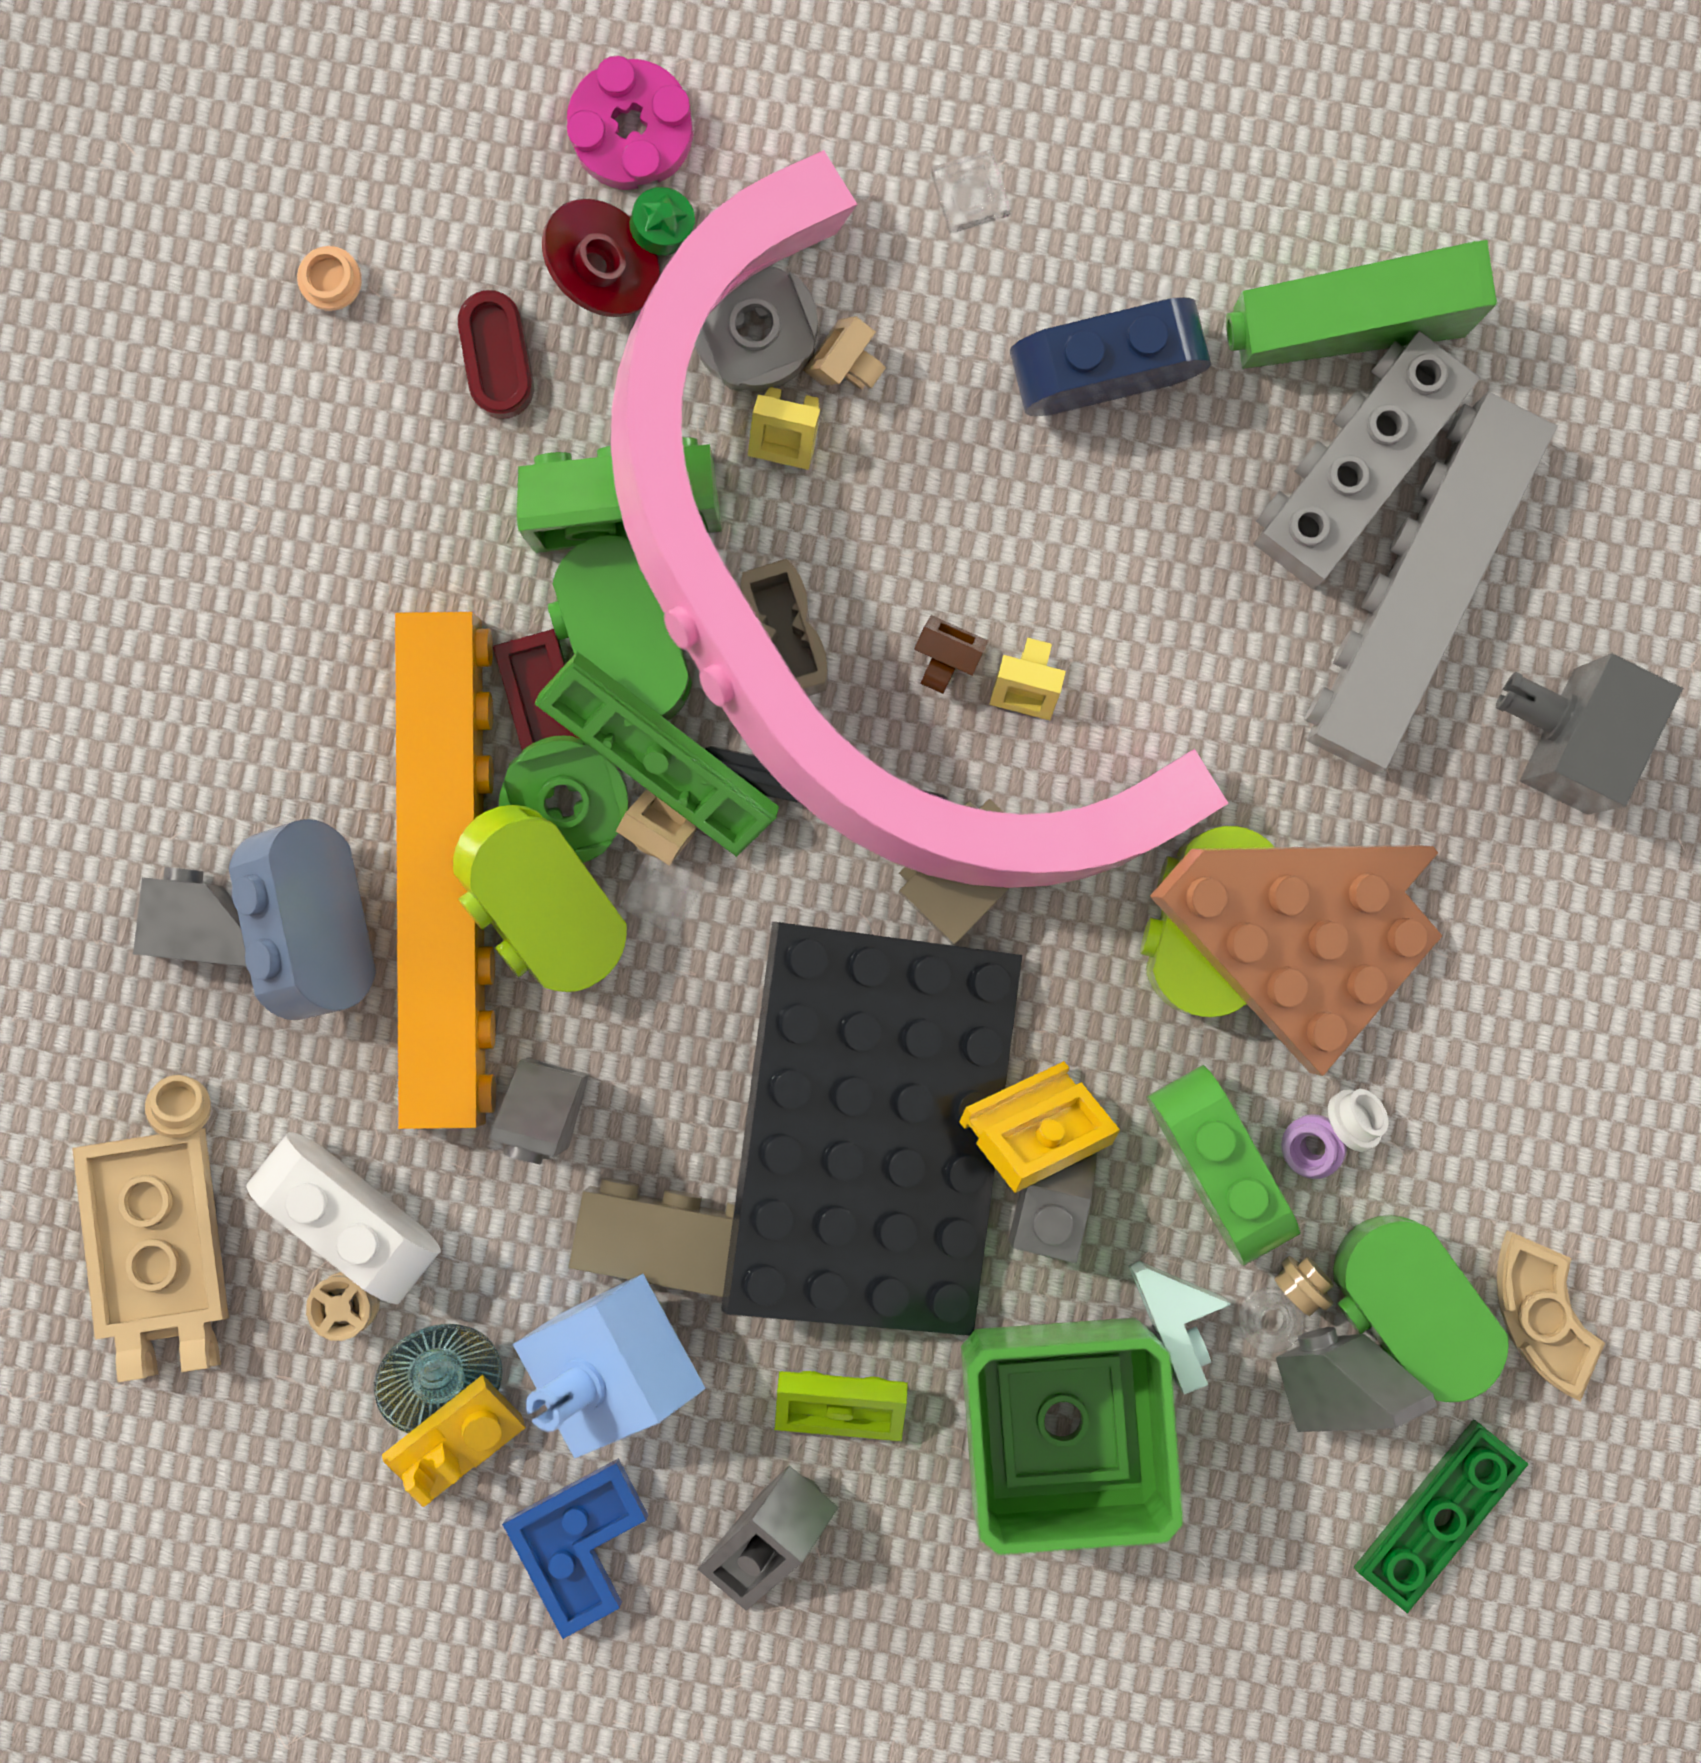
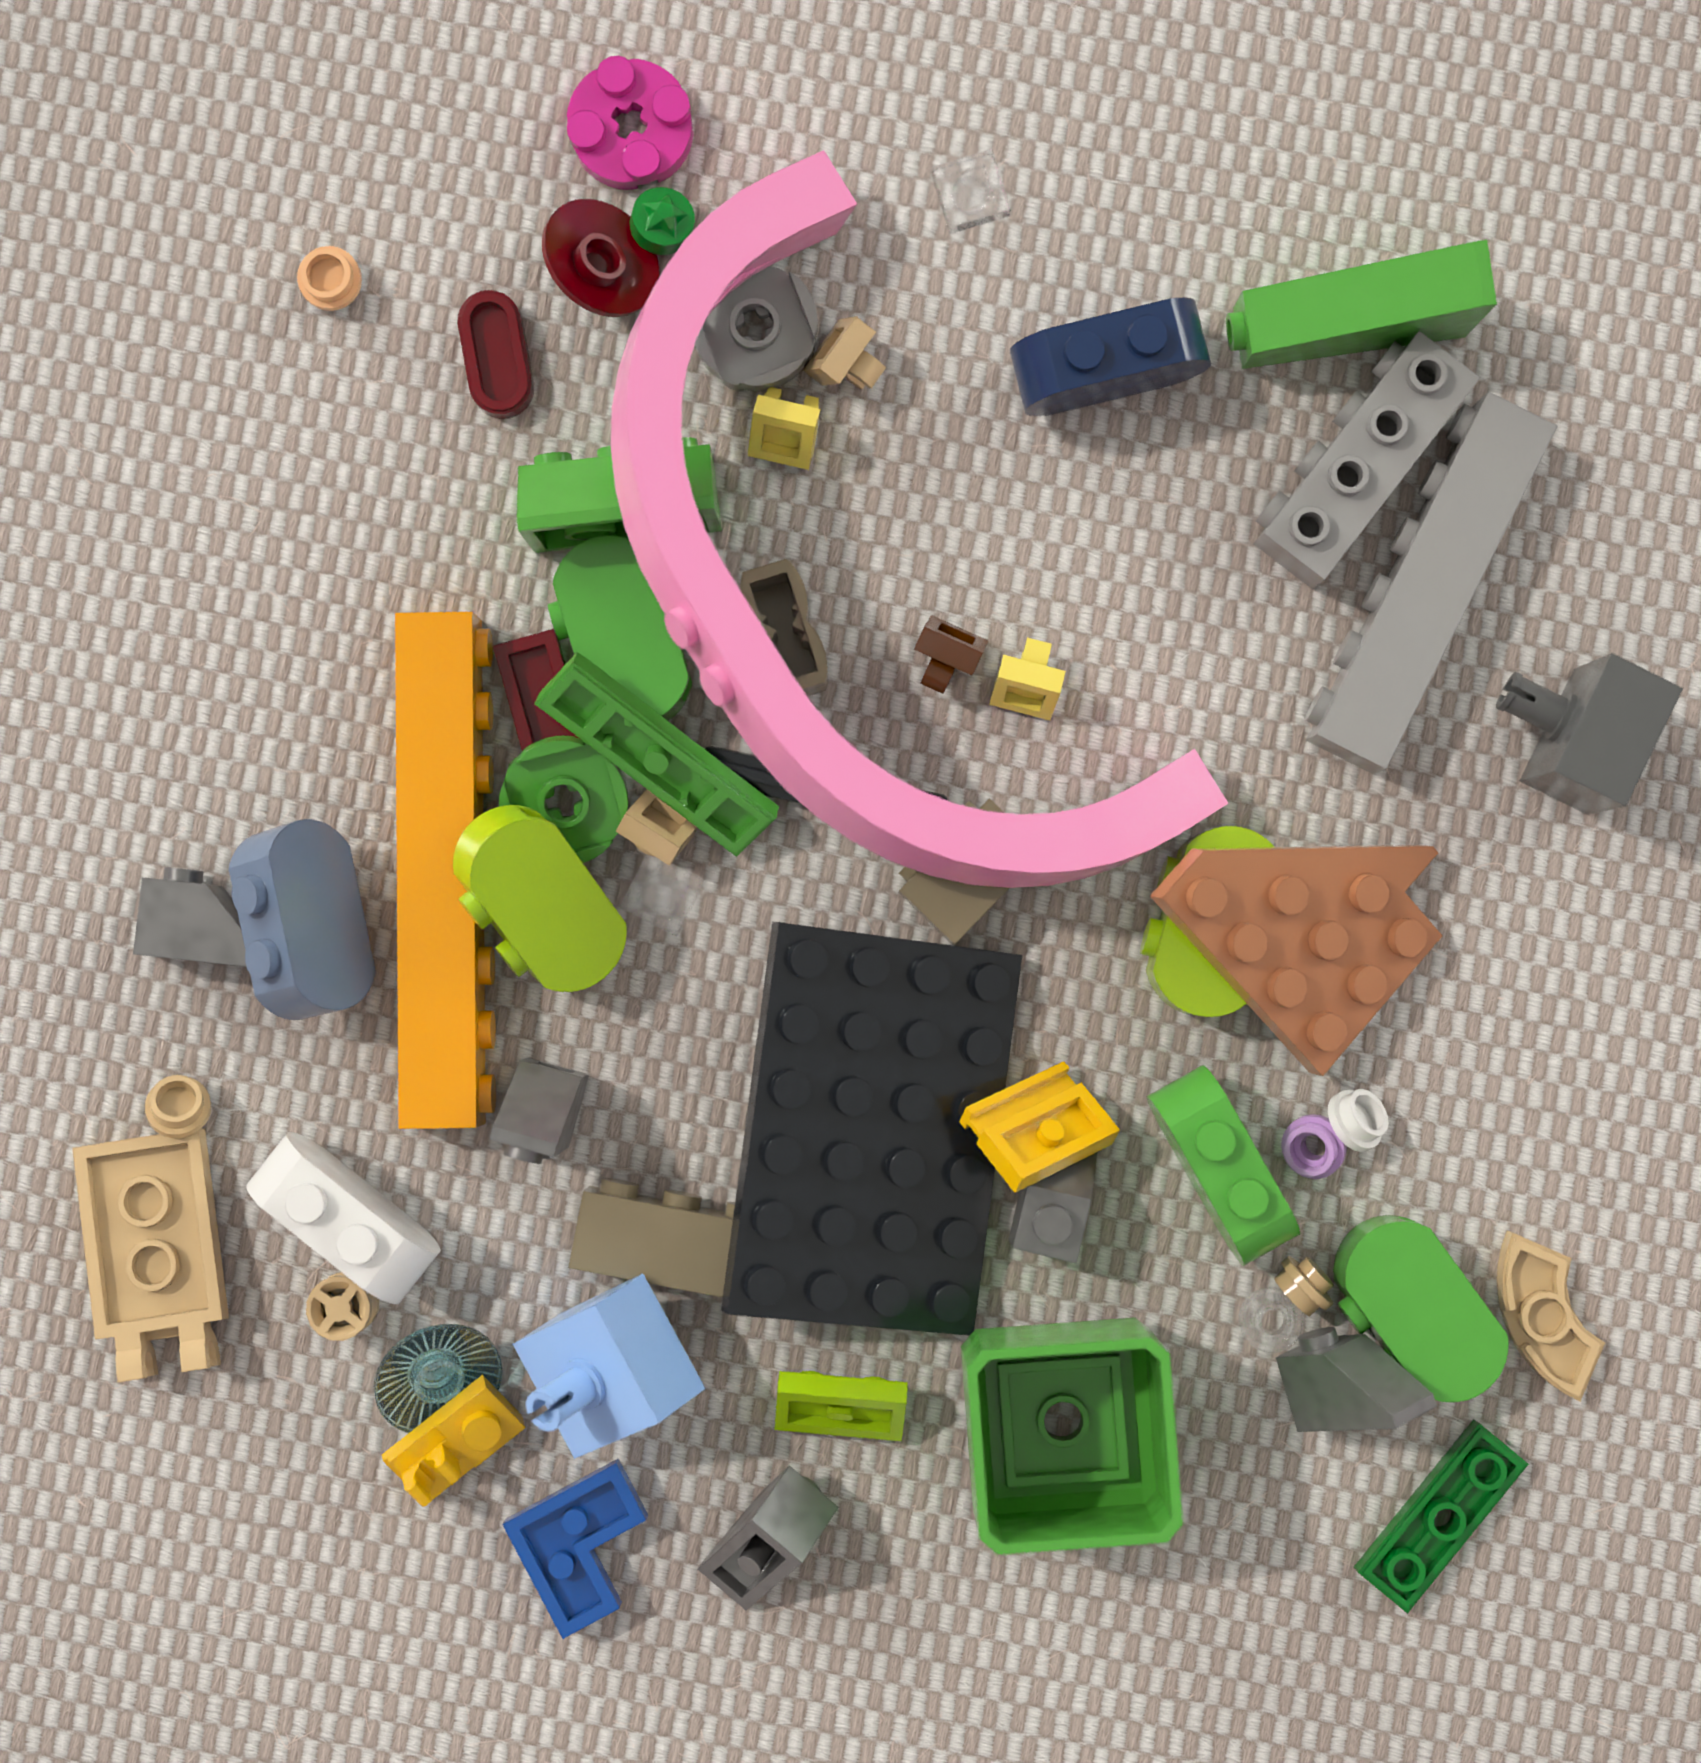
(1170, 1305): light aqua slope -> none

